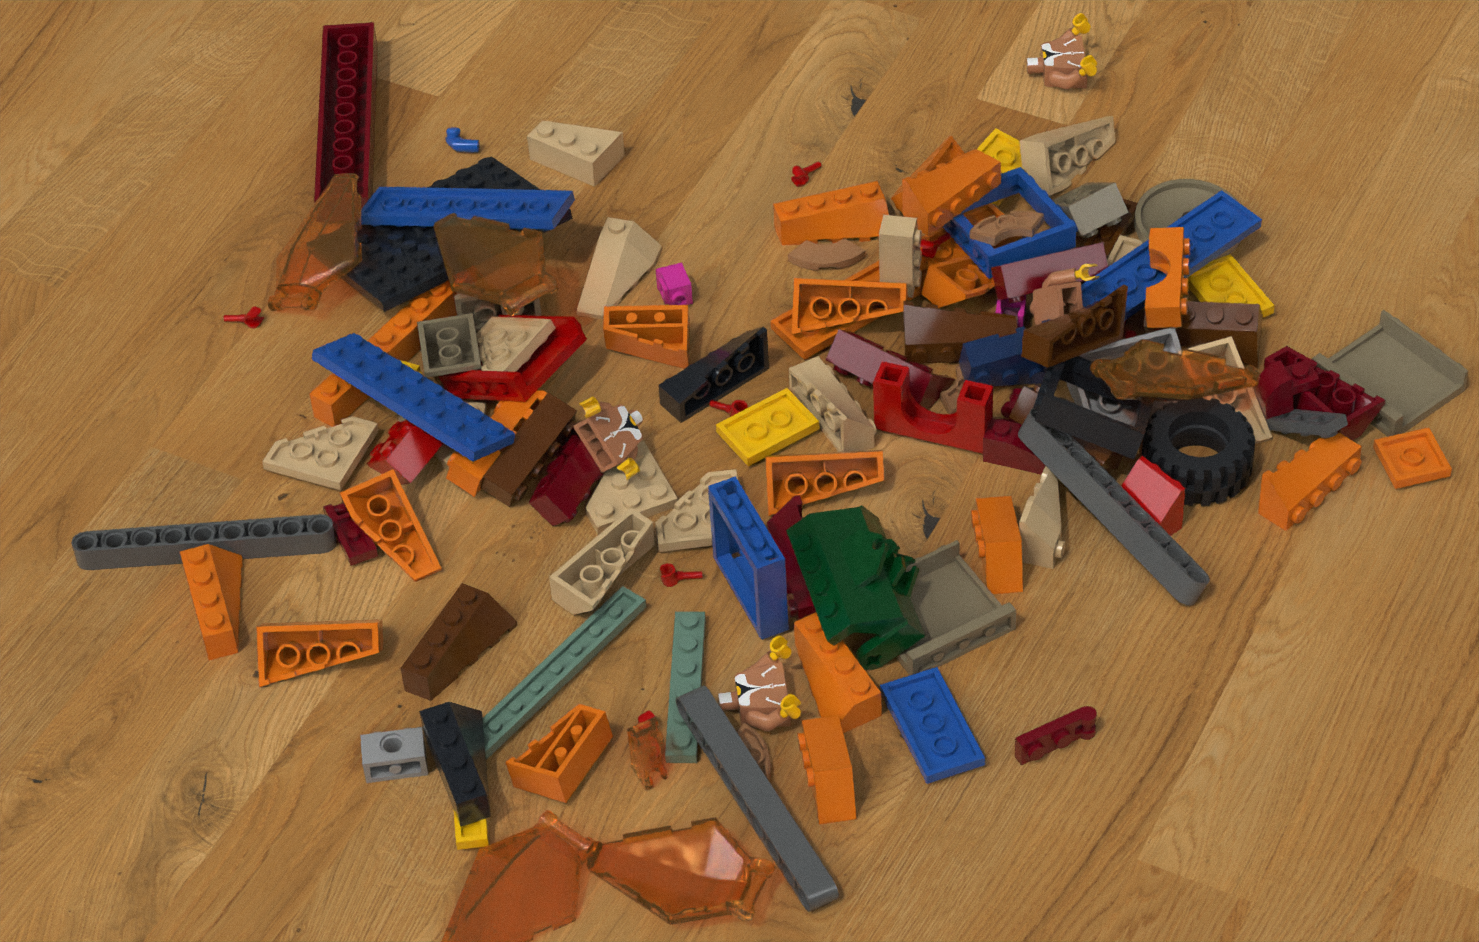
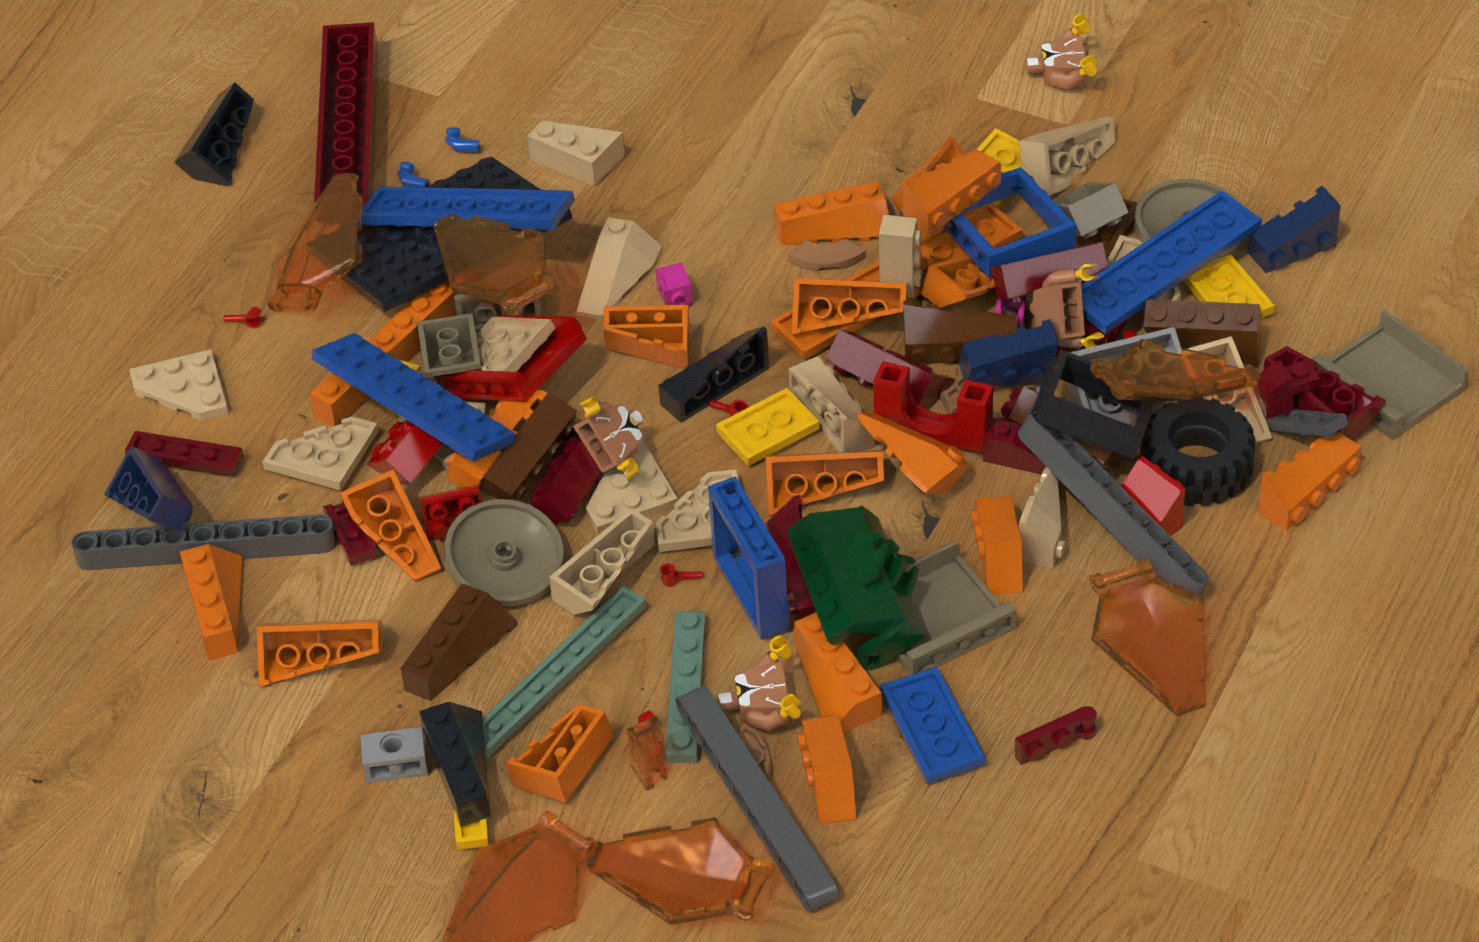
(150, 490): none -> dark blue wedge
(183, 384): none -> tan plate
(189, 453): none -> dark red plate
(216, 140): none -> black wedge
(409, 178): none -> blue arm
(443, 508): none -> red slope
(504, 551): none -> dark tan dish
(801, 175): red hand -> none
(924, 460): none -> orange wedge
(929, 248): red hand -> none
(1018, 223): medium nougat tile -> none
(1077, 331): reddish brown wedge -> none
(1153, 634): none -> clear orange windscreen
(1165, 299): orange arch -> none
(1297, 234): none -> dark blue wedge
(1412, 458): orange plate -> none

